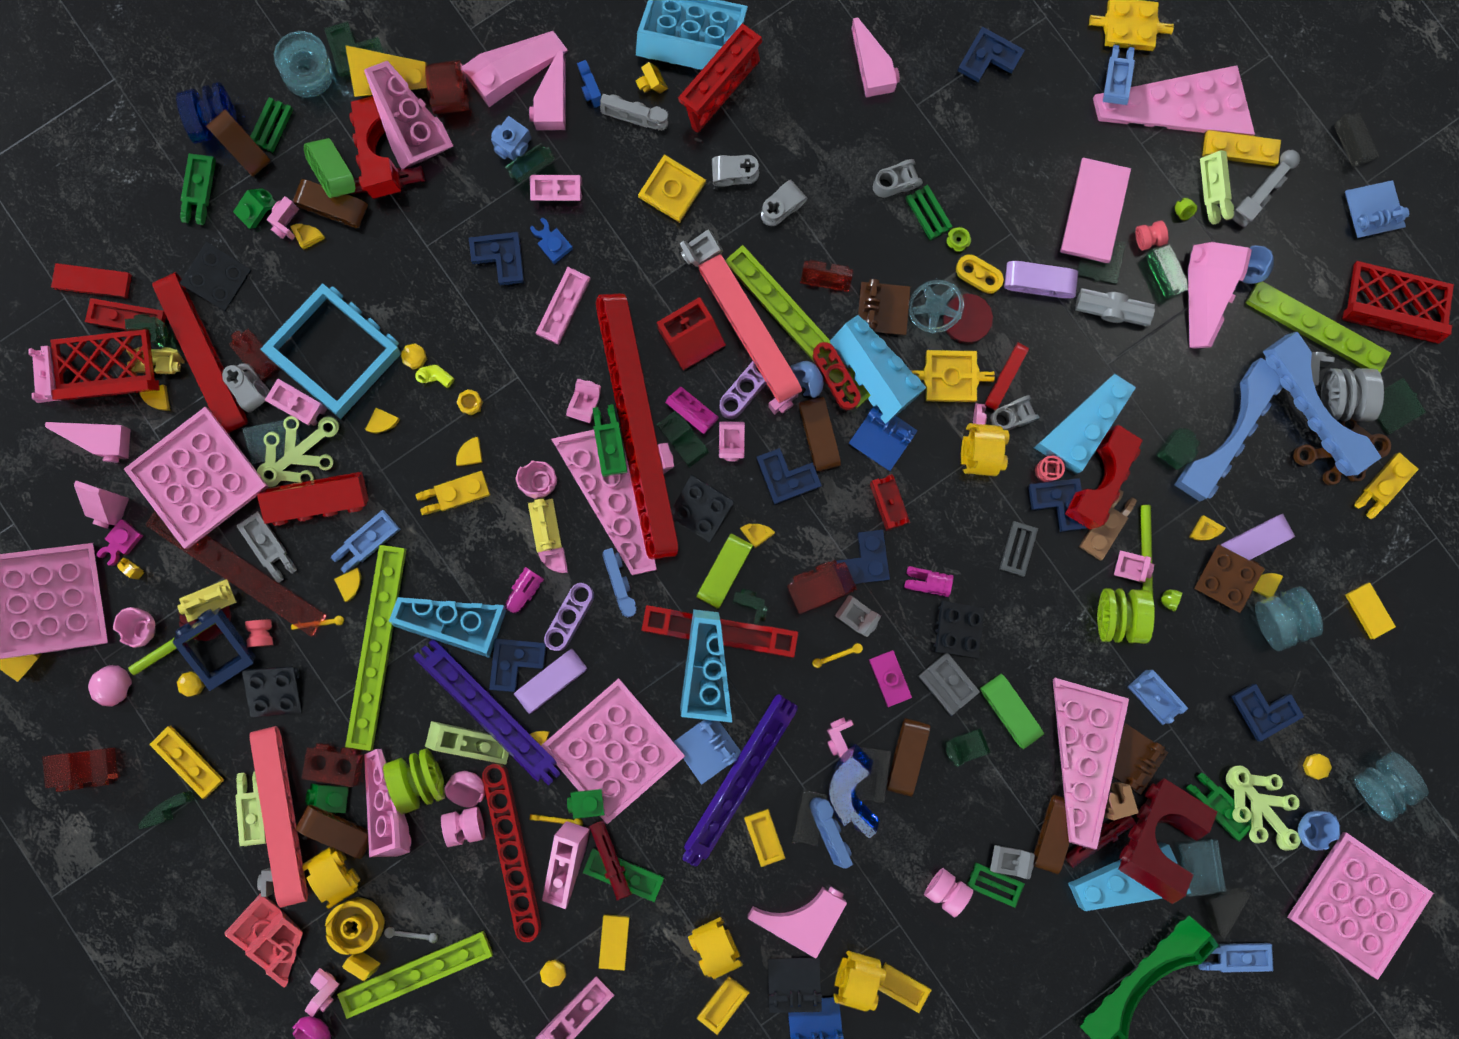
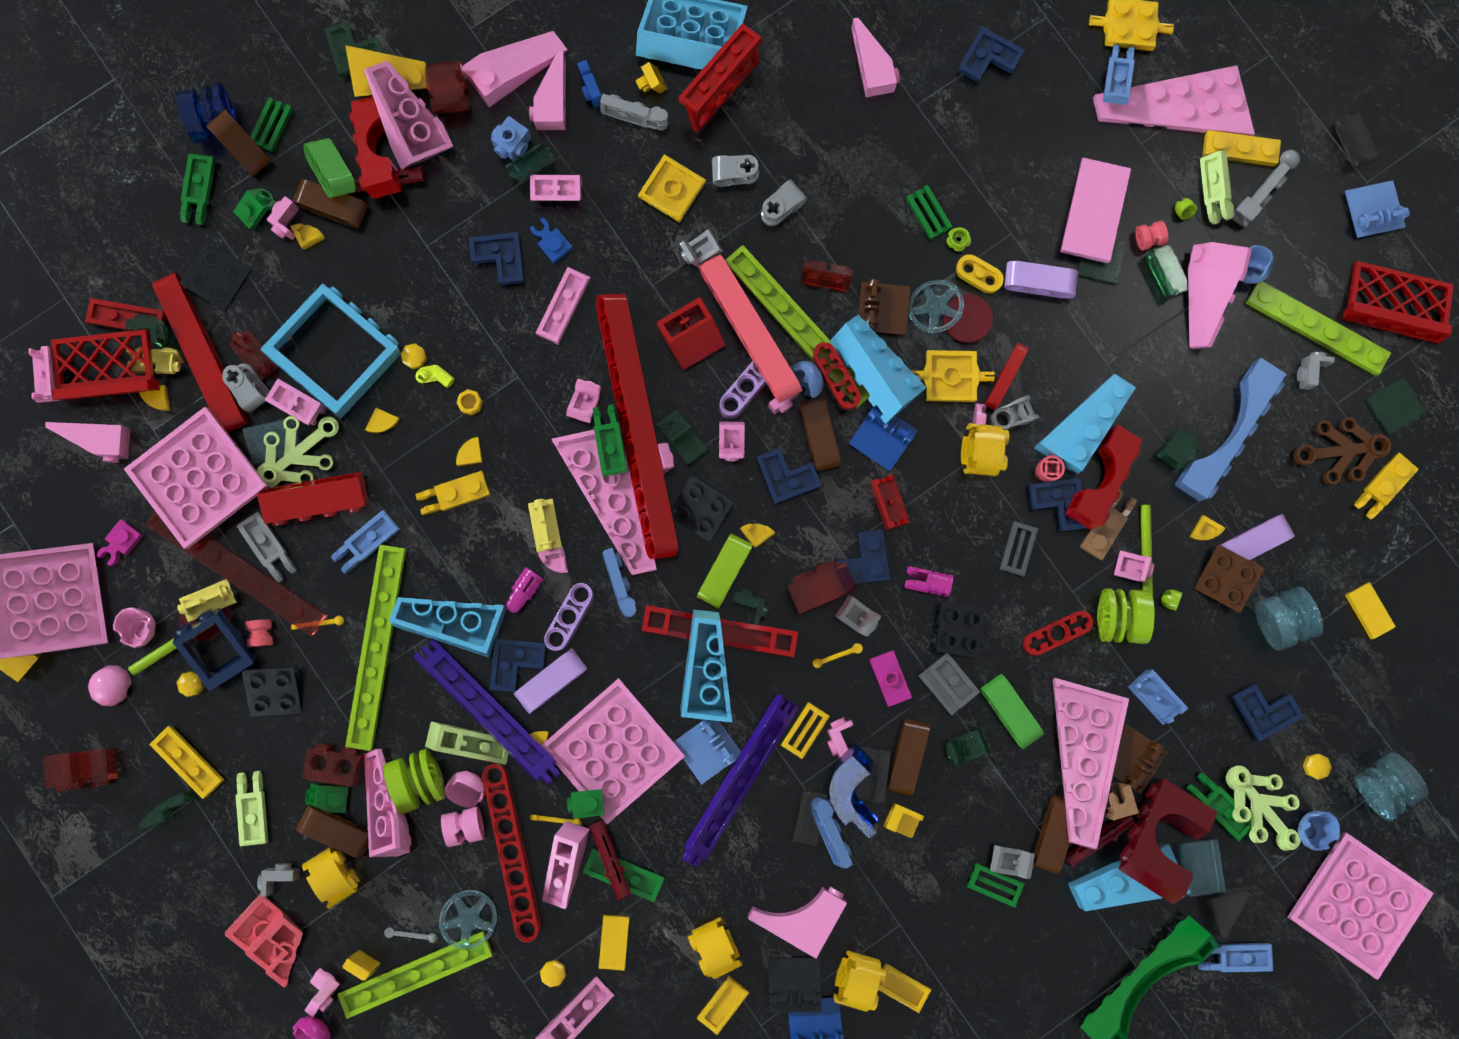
(91, 280): red tile -> none
(101, 504): bright pink slope -> none
(130, 569): yellow tile -> none
(278, 817): coral beam -> none
(302, 51): clear light blue wheel -> none
(340, 923): yellow brick -> none
(349, 584): yellow tile -> none
(467, 919): none -> clear light blue wheel
(536, 479): bright pink hair -> none
(692, 410): dark pink plate -> none
(764, 837): yellow tile -> none
(816, 712): none -> yellow tile
(901, 177): light grey piece -> none
(902, 820): none -> yellow panel
(951, 894): bright pink wheel -> none
(1043, 647): none -> red beam
(1115, 307): light grey piece -> none
(1268, 584): yellow tile -> none
(1292, 363): medium blue arch -> none
(1353, 393): light grey wheel -> none

